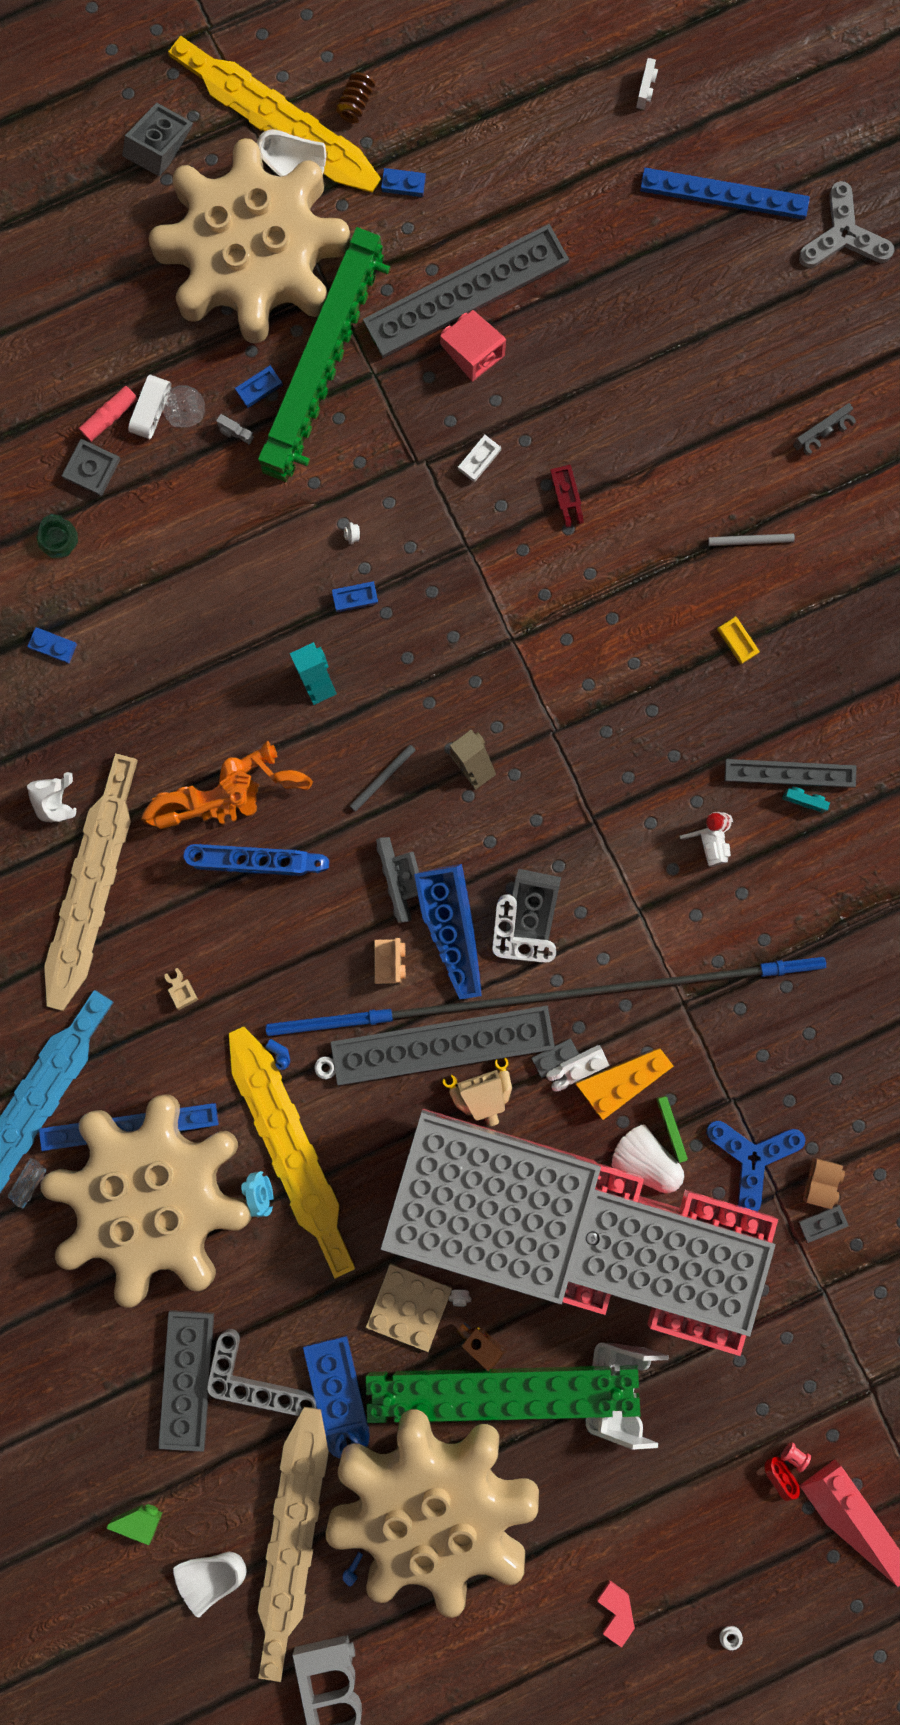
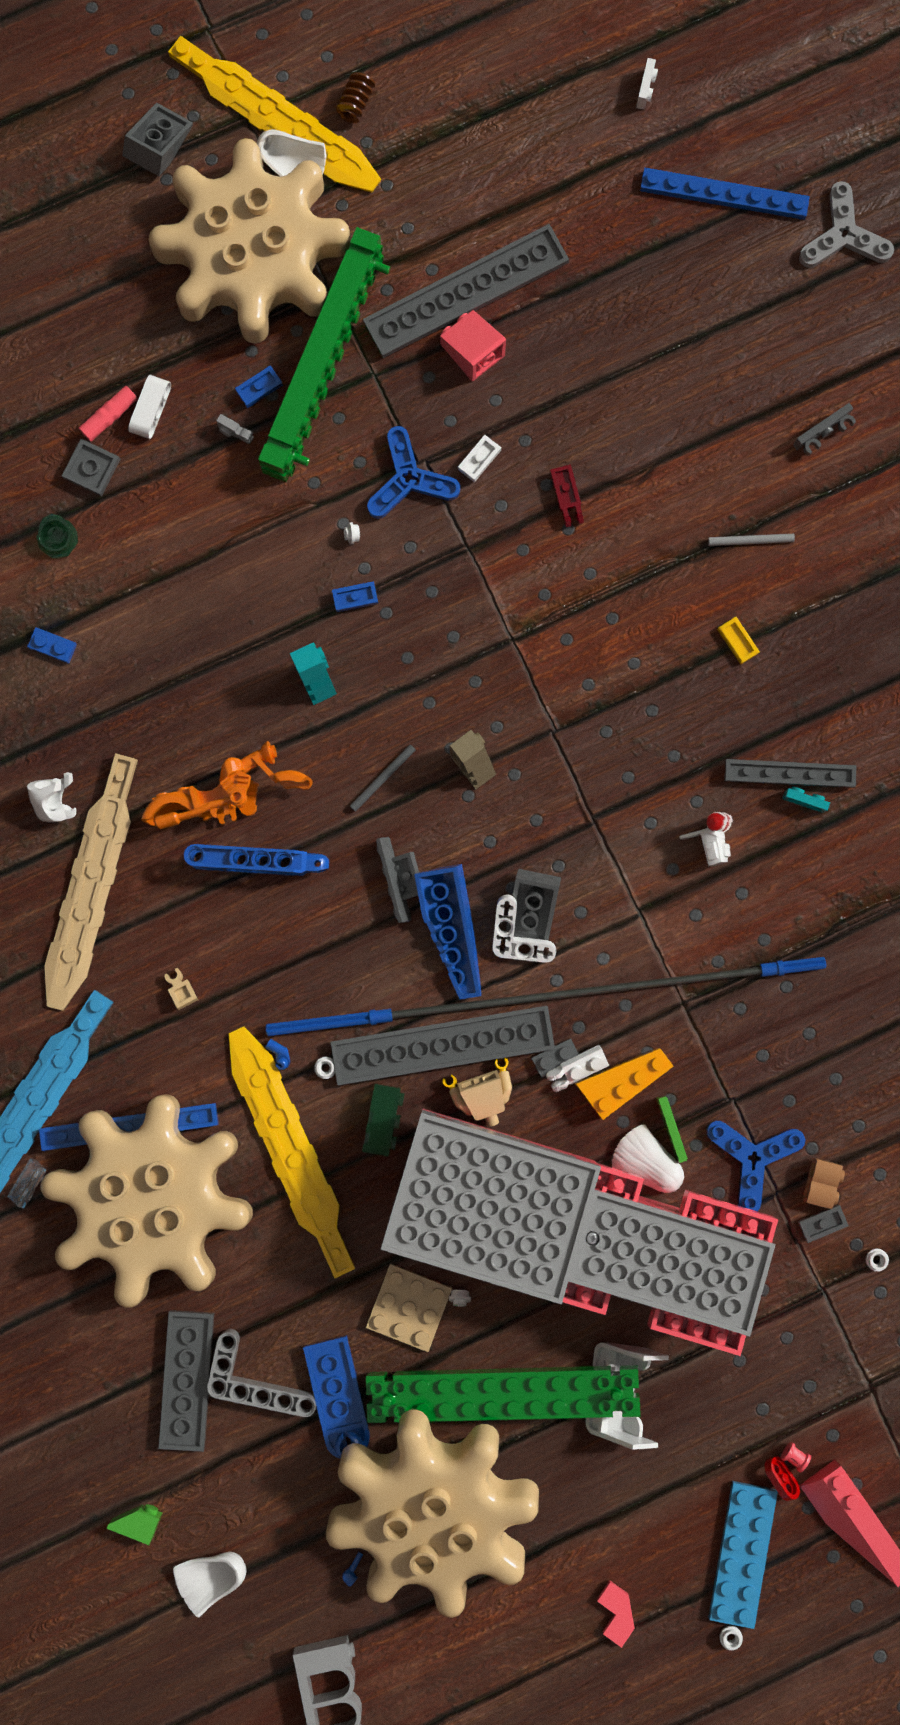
(192, 404): clear plate -> none
(258, 1193): medium azure plate -> none
(292, 1538): tan plate -> none
(383, 1119): none -> clear green wedge
(388, 961): light nougat bracket -> none
(397, 489): none -> blue piece
(403, 182): blue plate -> none
(490, 1349): reddish brown torso -> none
(743, 1554): none -> dark azure plate
(883, 1259): none -> white plate

